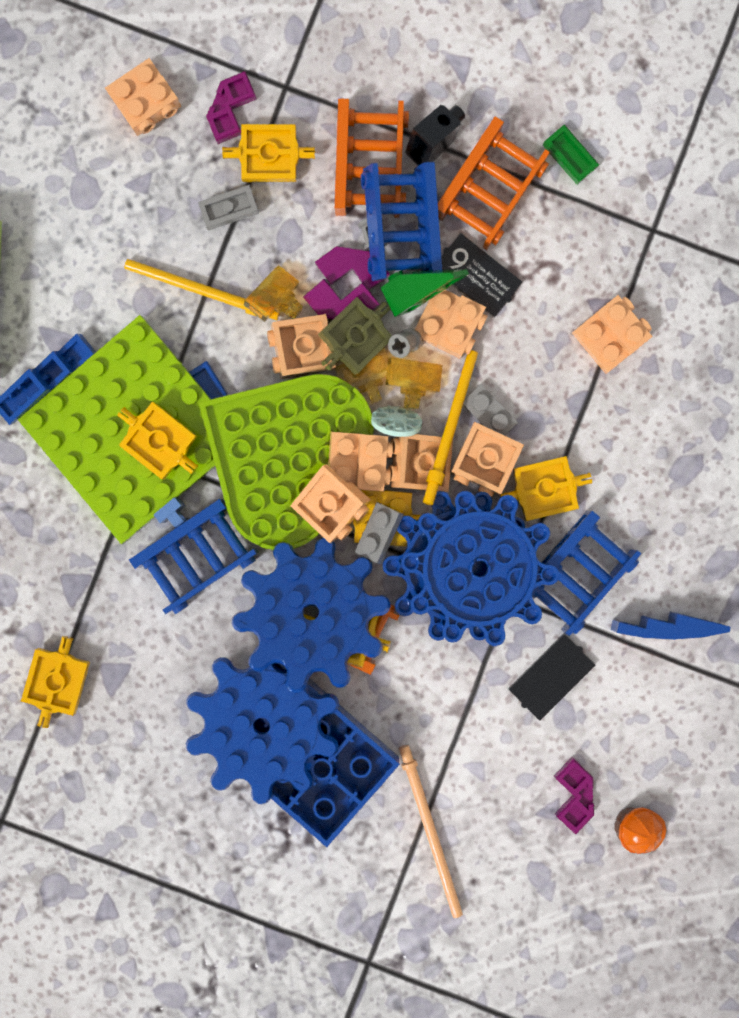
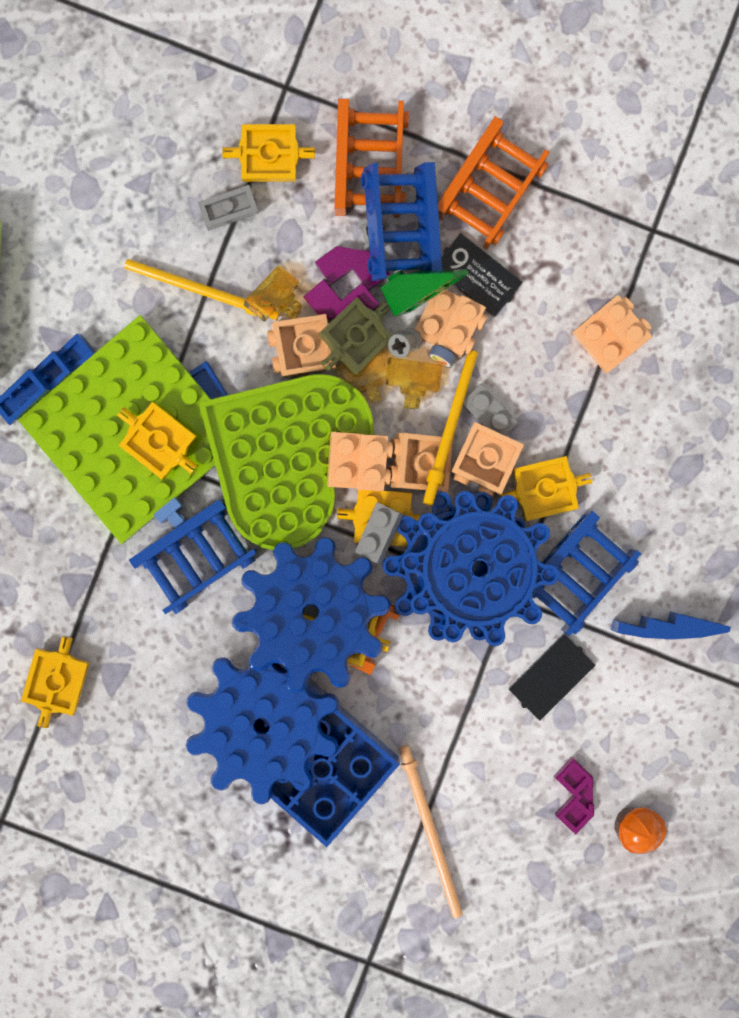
(143, 97): light nougat plate -> none
(230, 95): magenta tile -> none
(331, 504): light nougat plate -> none
(396, 421): light aqua wheel -> none
(434, 134): black torso -> none
(442, 356): none -> sand blue tile
(570, 154): green tile -> none

